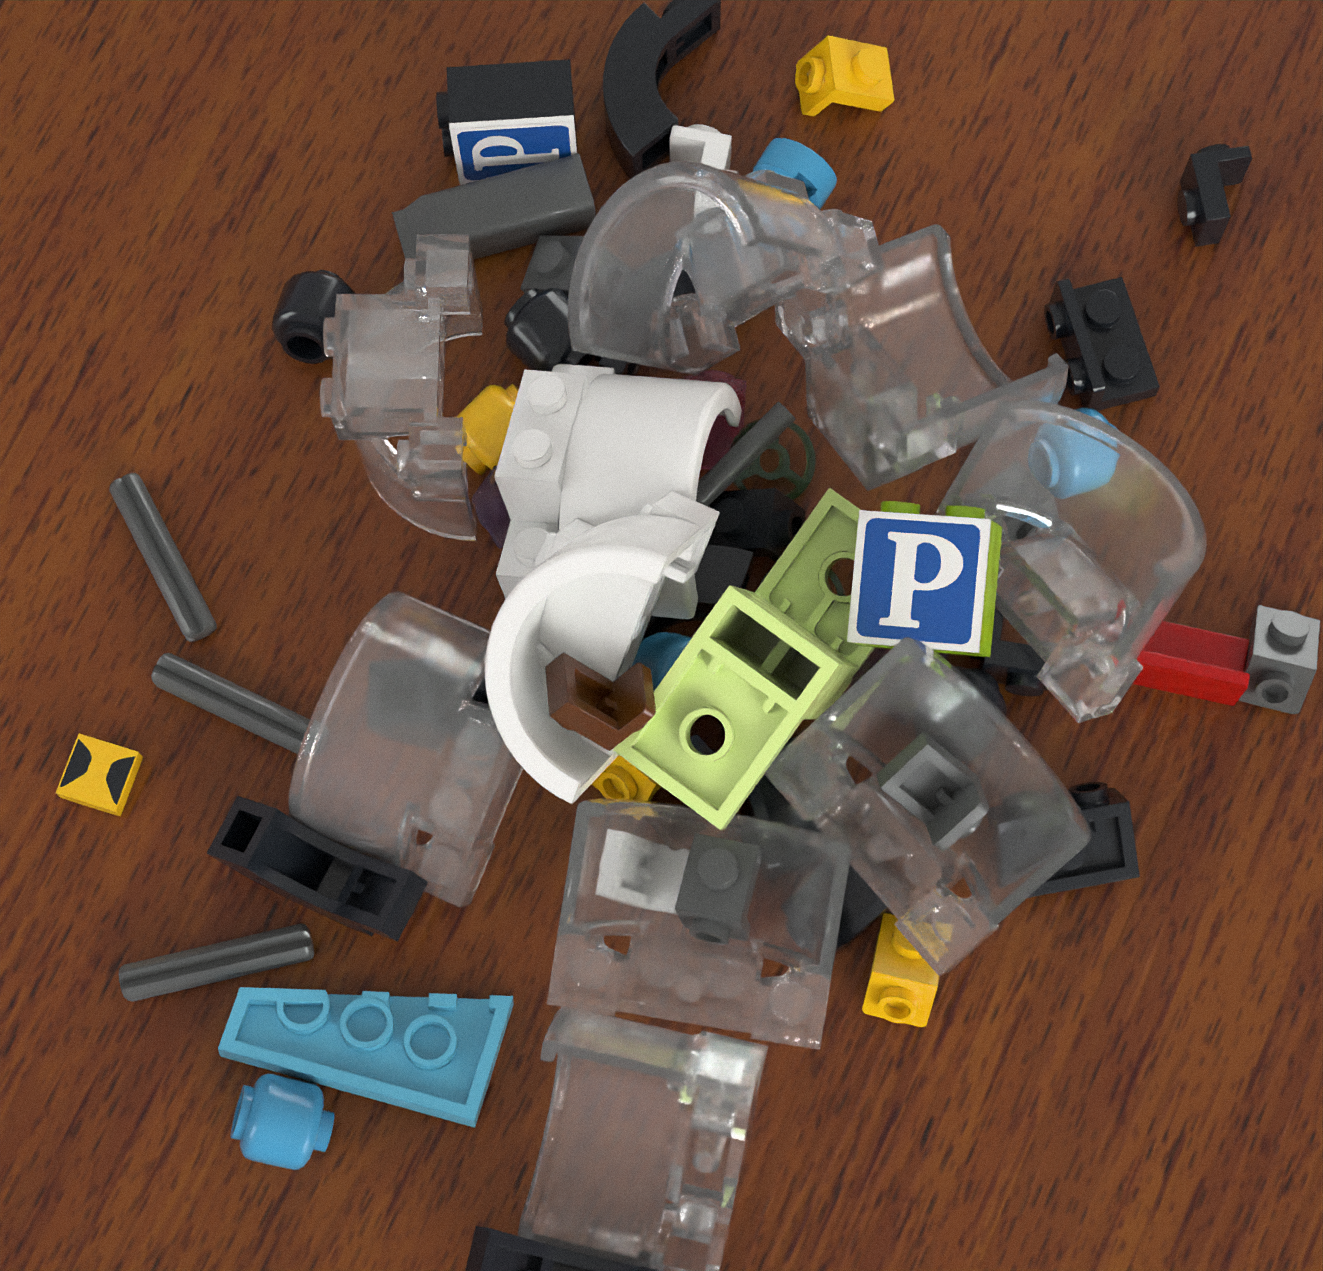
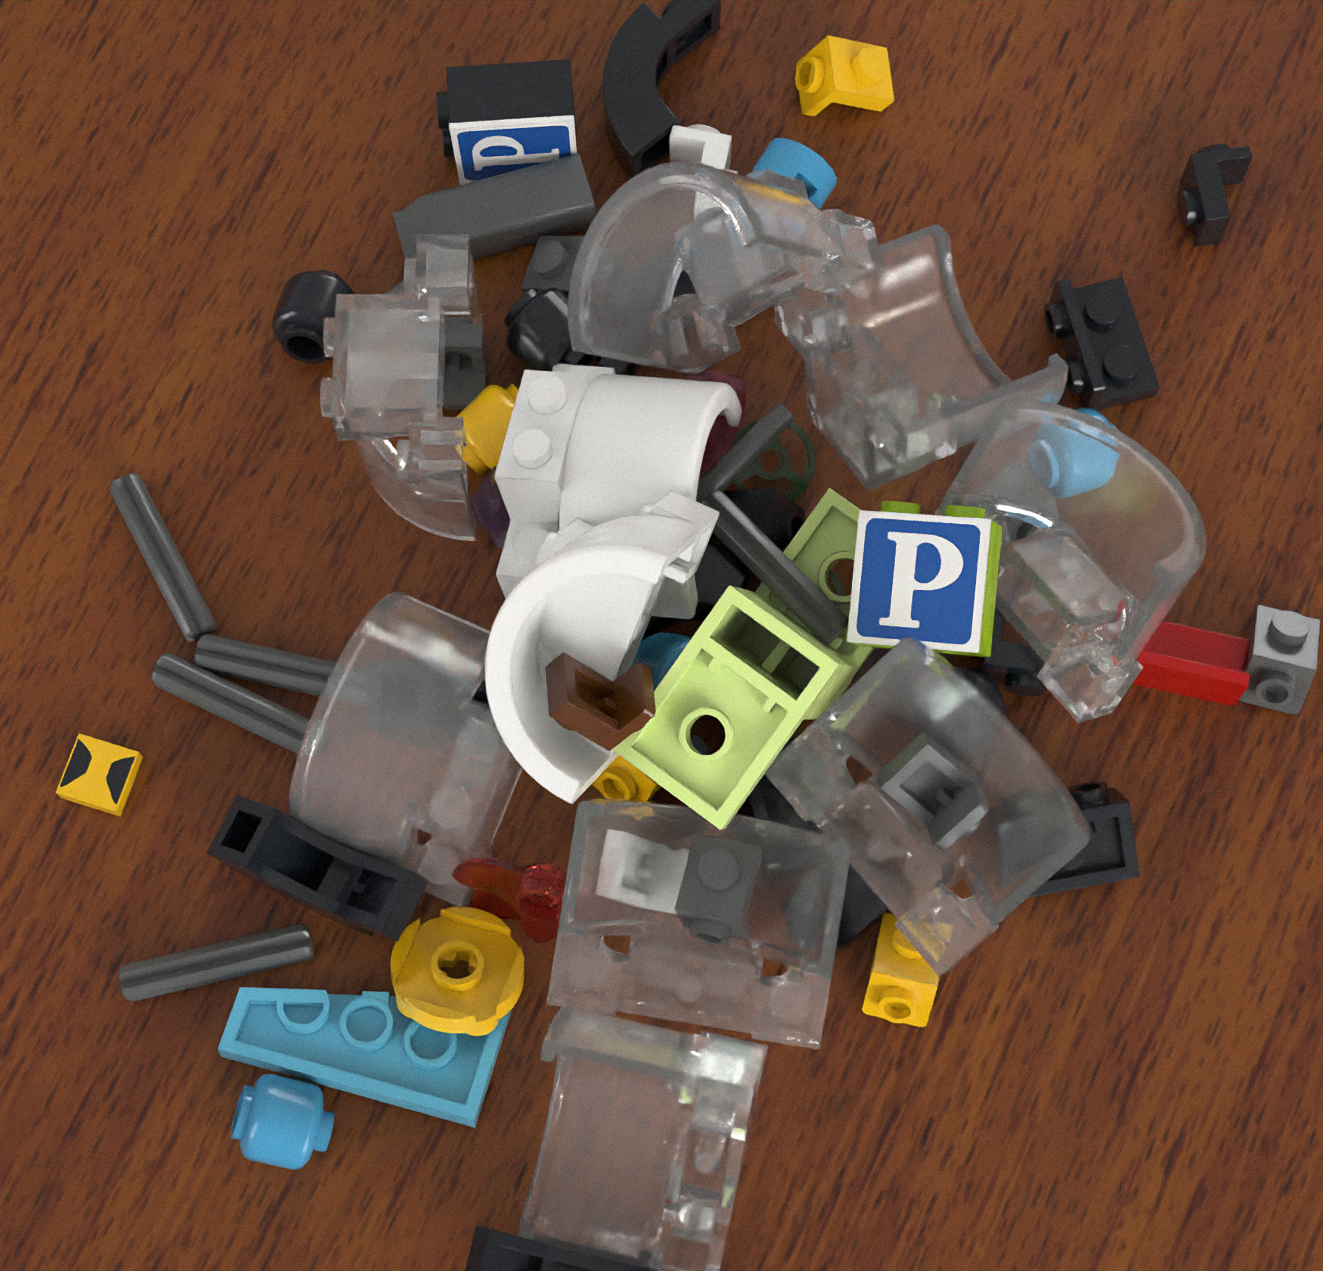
(262, 664): none -> dark grey axle
(464, 362): none -> dark grey bracket
(466, 1003): none -> yellow plate
(517, 893): none -> clear red plate
(776, 570): none -> dark grey axle

